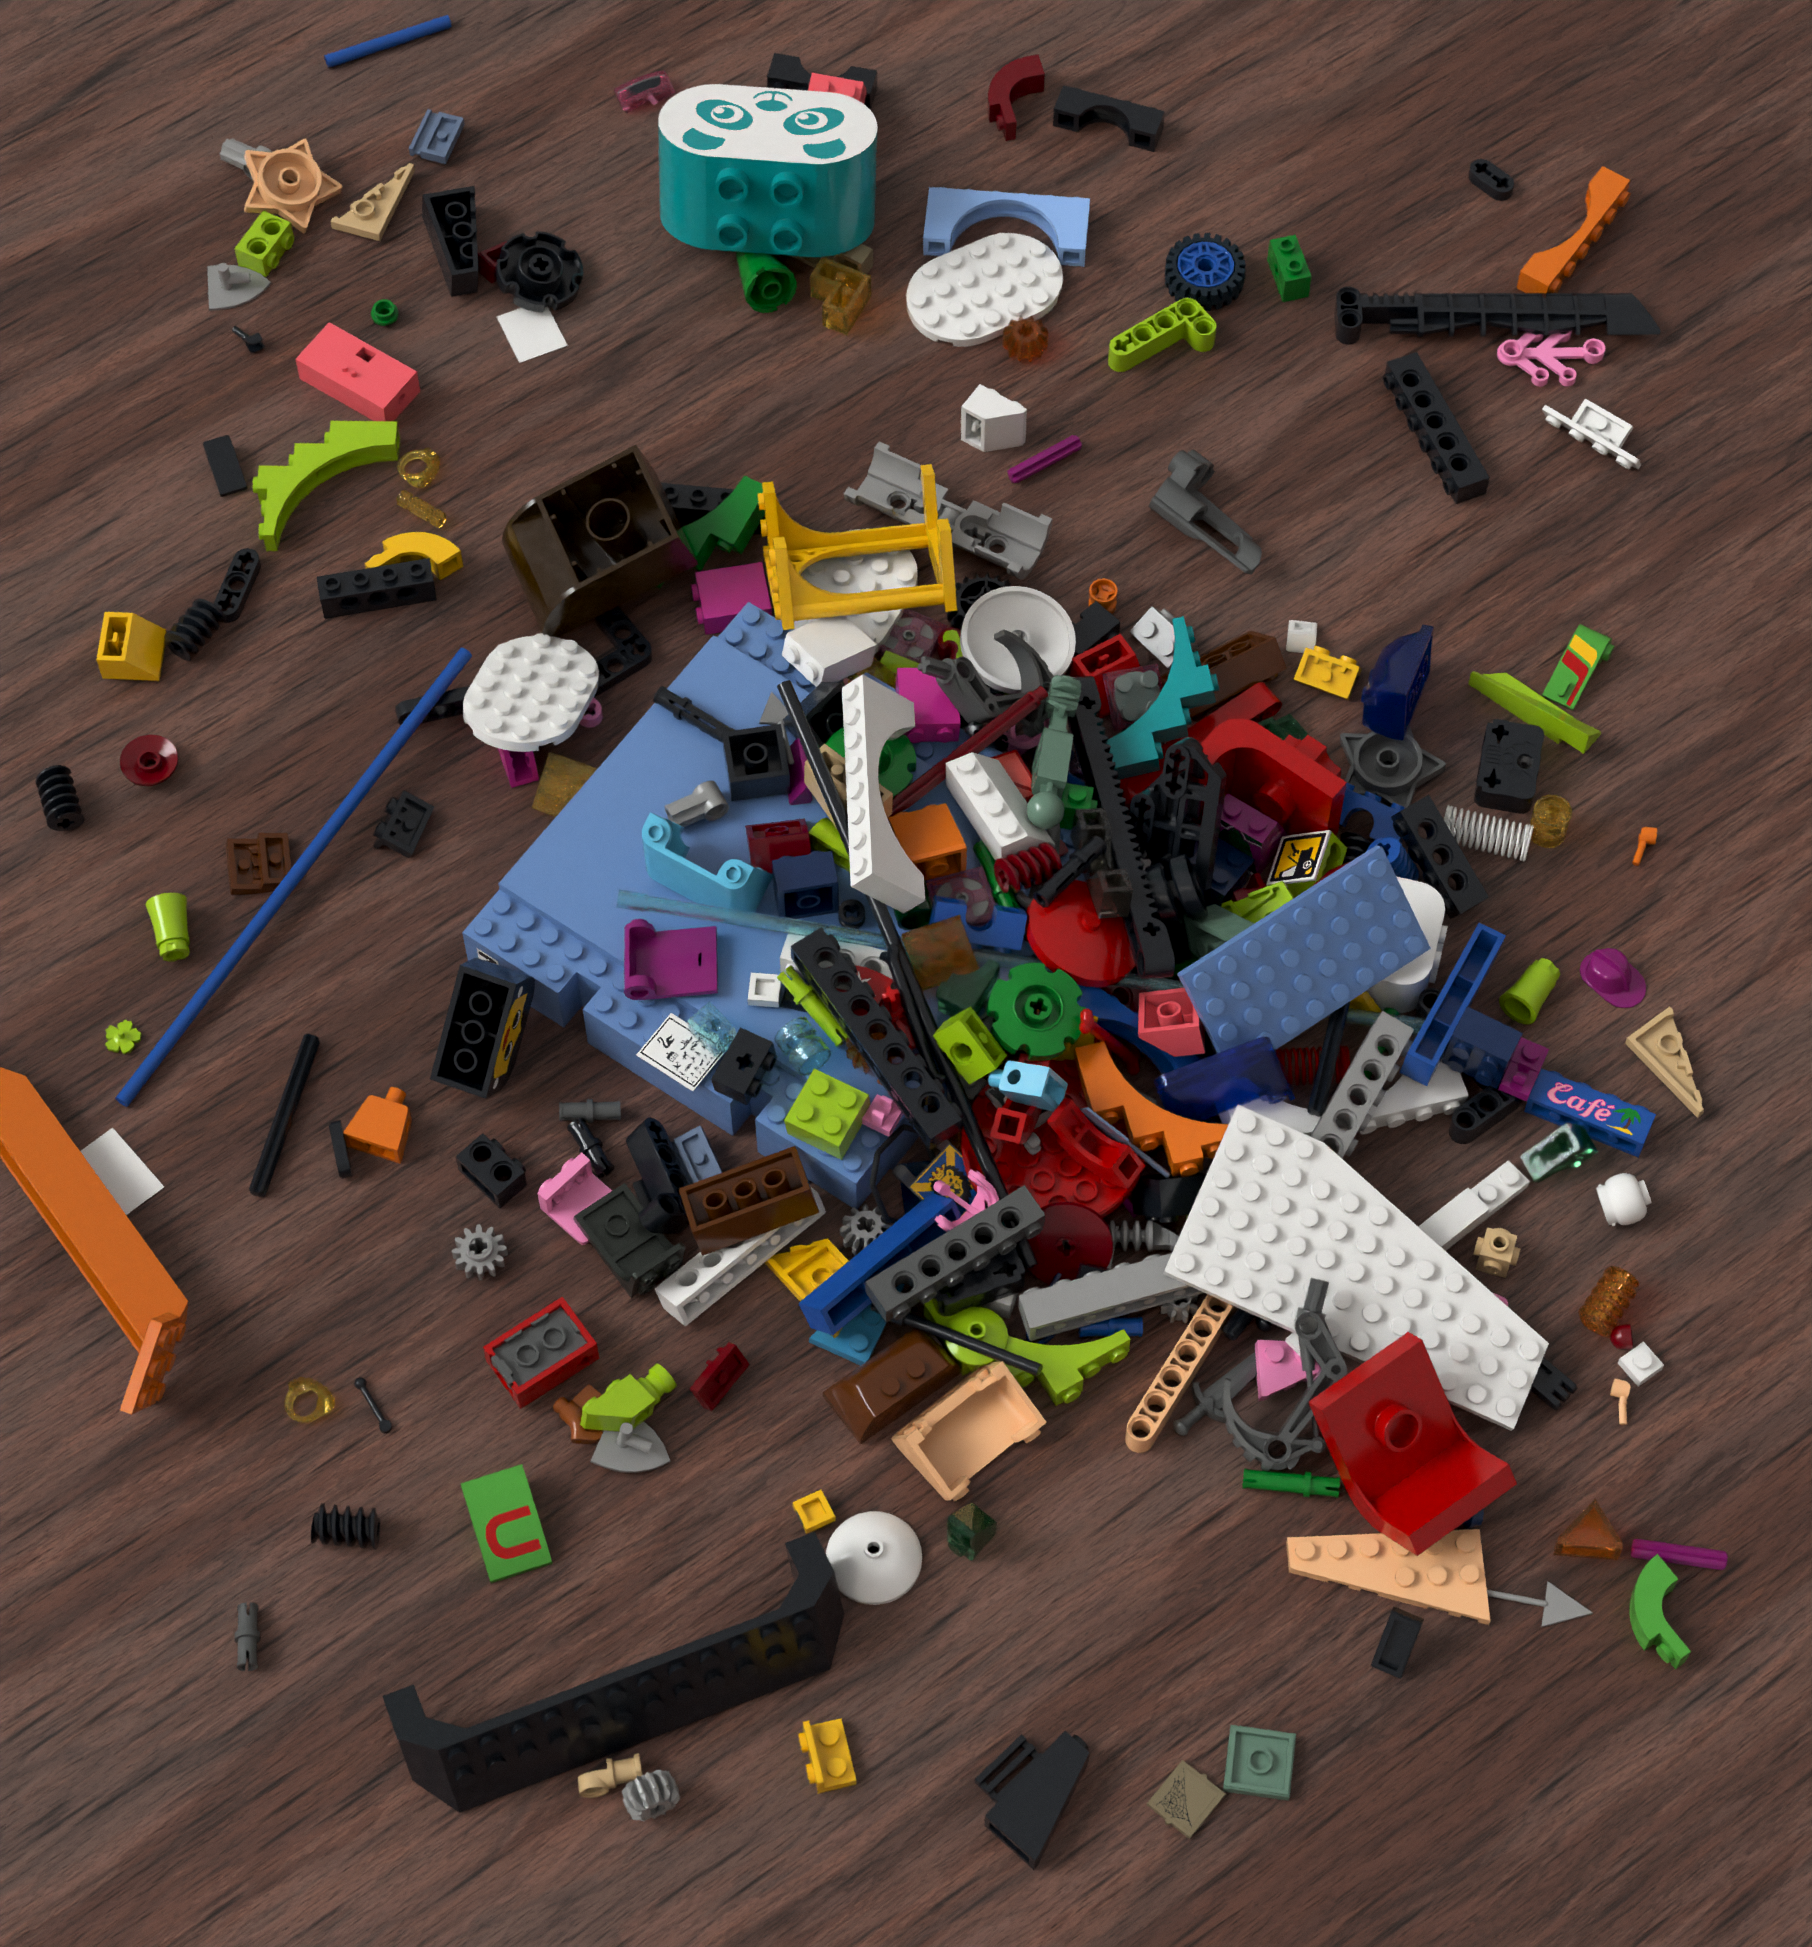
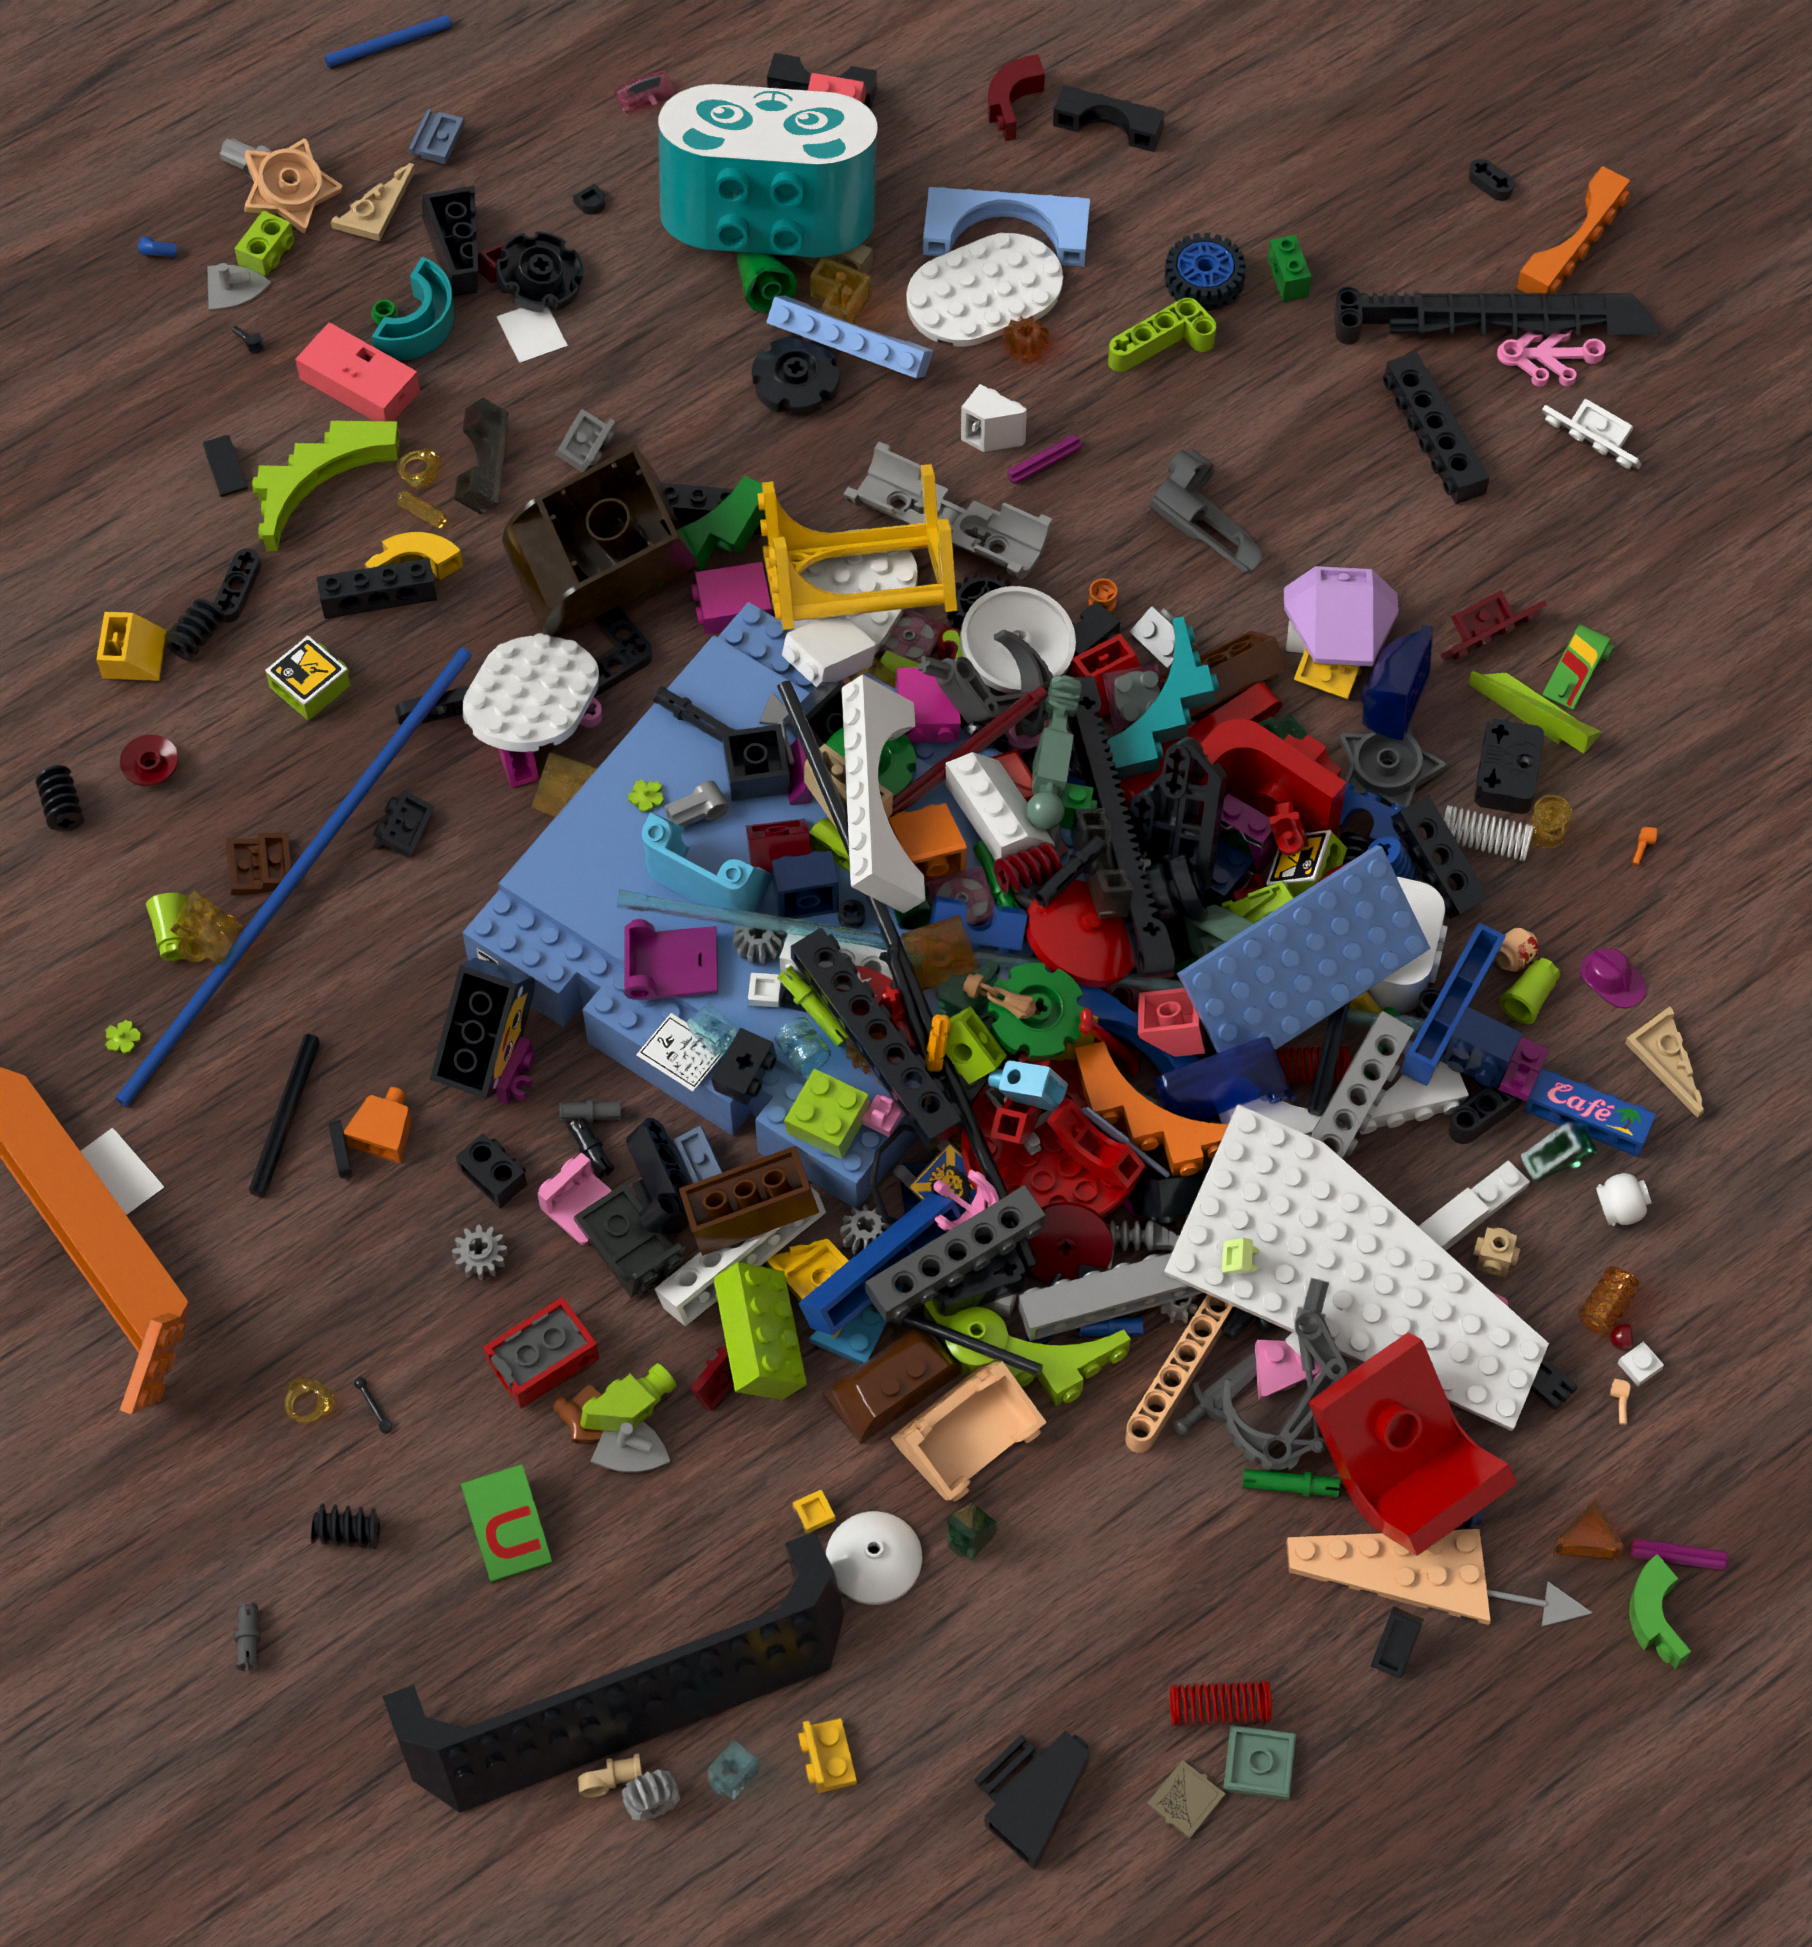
(154, 248): none -> blue arm
(204, 930): none -> clear yellow plate
(308, 677): none -> piece
(426, 327): none -> teal brick
(487, 430): none -> clear smoke arch
(513, 1074): none -> magenta plate
(584, 440): none -> light grey bracket
(590, 200): none -> black tile
(646, 795): none -> lime plant
(732, 1757): none -> clear light blue brick
(754, 948): none -> light grey gear
(759, 1331): none -> lime brick
(795, 375): none -> black piece
(850, 338): none -> light blue arch
(937, 1042): none -> light orange axle
(1019, 1005): none -> medium nougat piece
(1238, 1256): none -> yellowish green tile
(1263, 1694): none -> red piece
(1288, 829): none -> red hips
(1341, 614): none -> lavender wedge
(1485, 618): none -> dark red bracket
(1517, 950): none -> light nougat head

